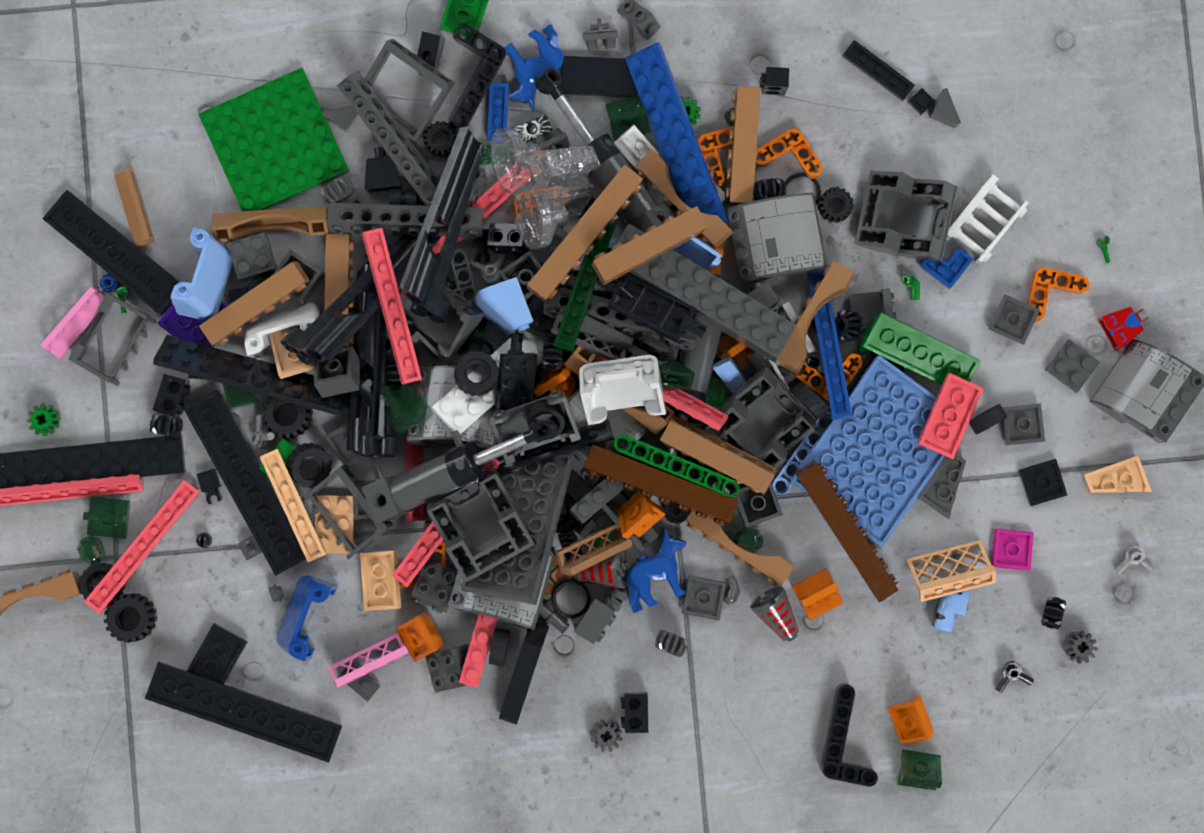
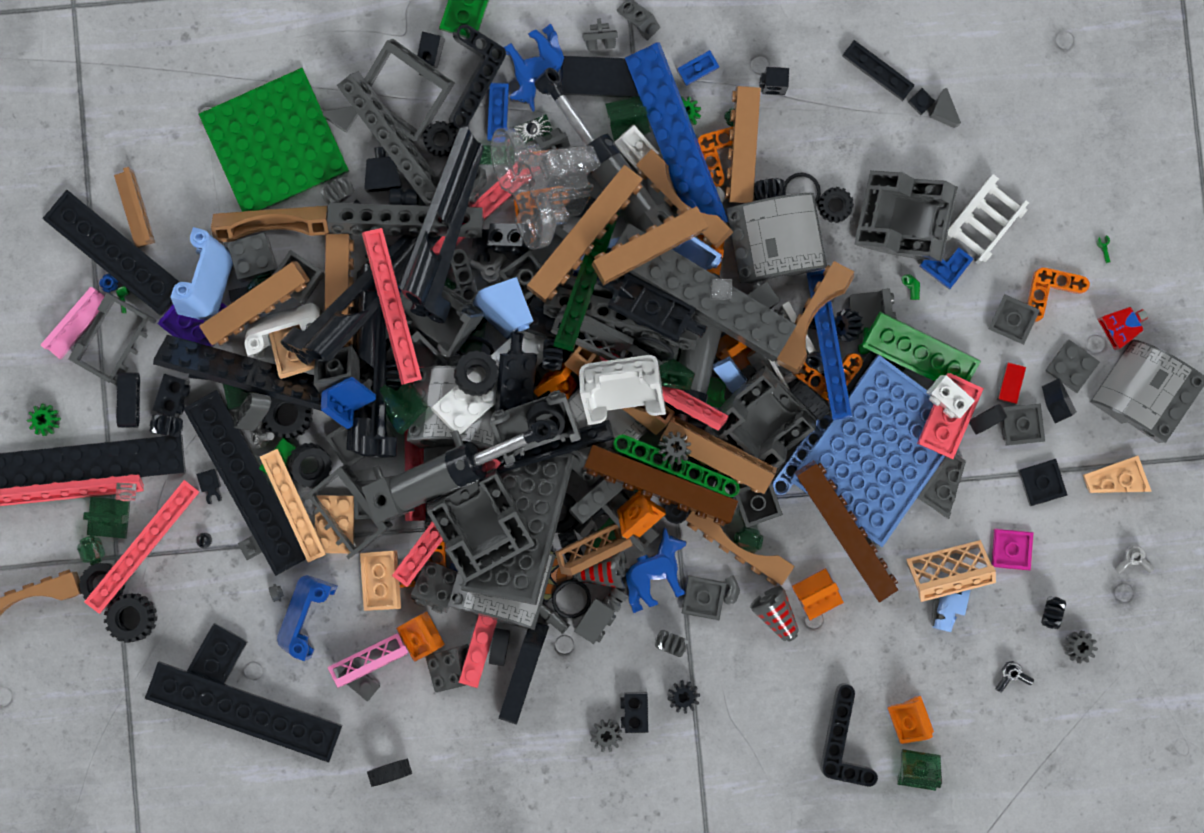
(125, 491): none -> clear plate
(128, 400): none -> black beam
(252, 411): none -> dark grey beam
(345, 398): none -> blue bracket
(389, 772): none -> black tyre
(680, 444): none -> dark grey gear
(680, 690): none -> black gear
(697, 68): none -> blue plate
(721, 289): none -> clear plate
(794, 147): orange beam -> none
(950, 397): none -> white brick
(1011, 383): none -> red tile
(1058, 401): none -> black slope

